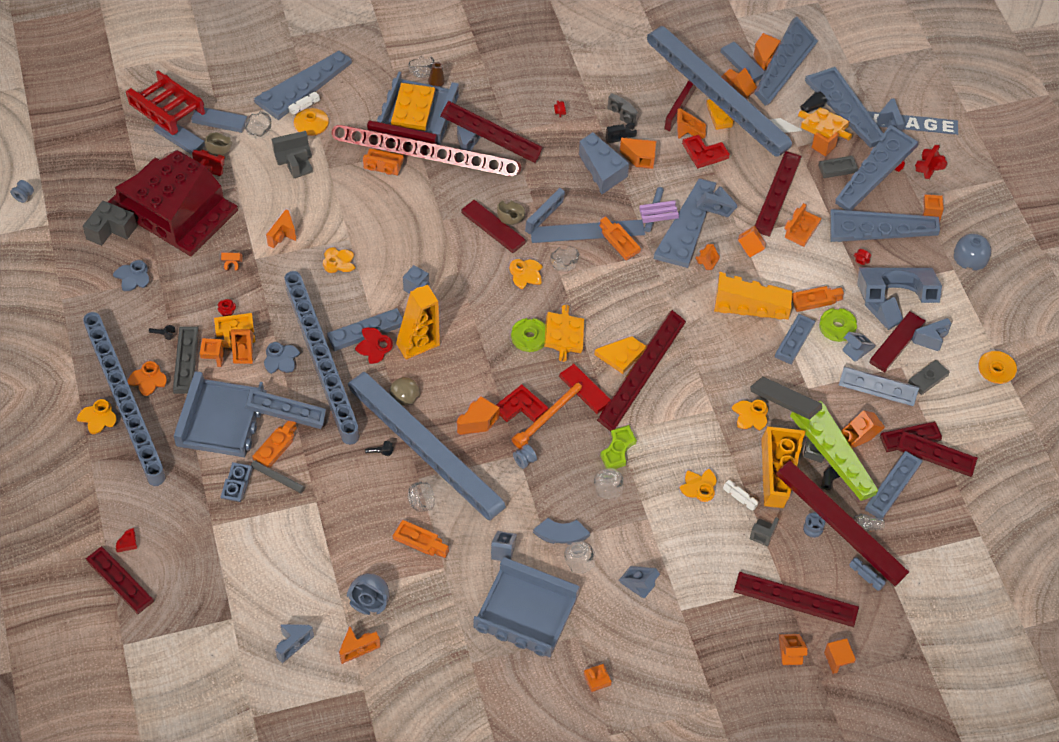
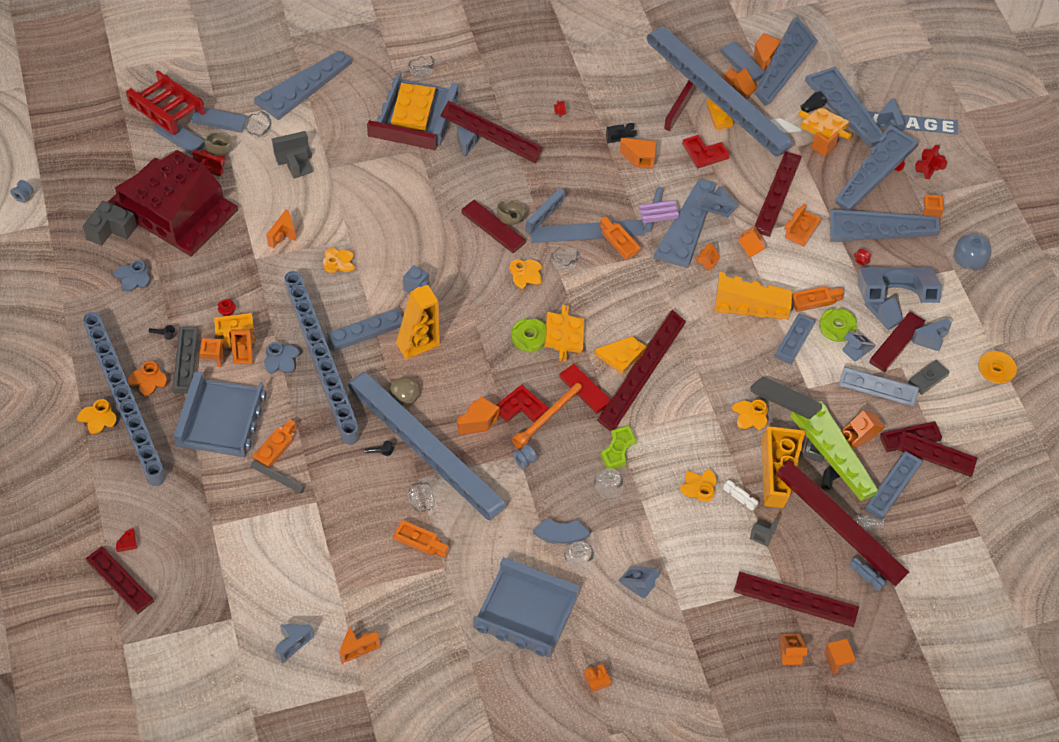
(230, 258): orange tile -> none
(237, 482): sand blue slope -> none
(285, 408): sand blue plate -> none
(303, 103): white axle -> none
(312, 121): light orange dish -> none
(368, 594): sand blue cylinder -> none
(371, 345): red plate -> none
(383, 161): orange bracket -> none
(417, 150): beam -> none
(436, 75): reddish brown cone -> none
(503, 545): sand blue slope -> none
(603, 162): sand blue wedge -> none
(626, 110): flat silver slope -> none
(689, 124): orange slope -> none
(811, 520): sand blue wheel -> none
(838, 166): dark grey plate -> none

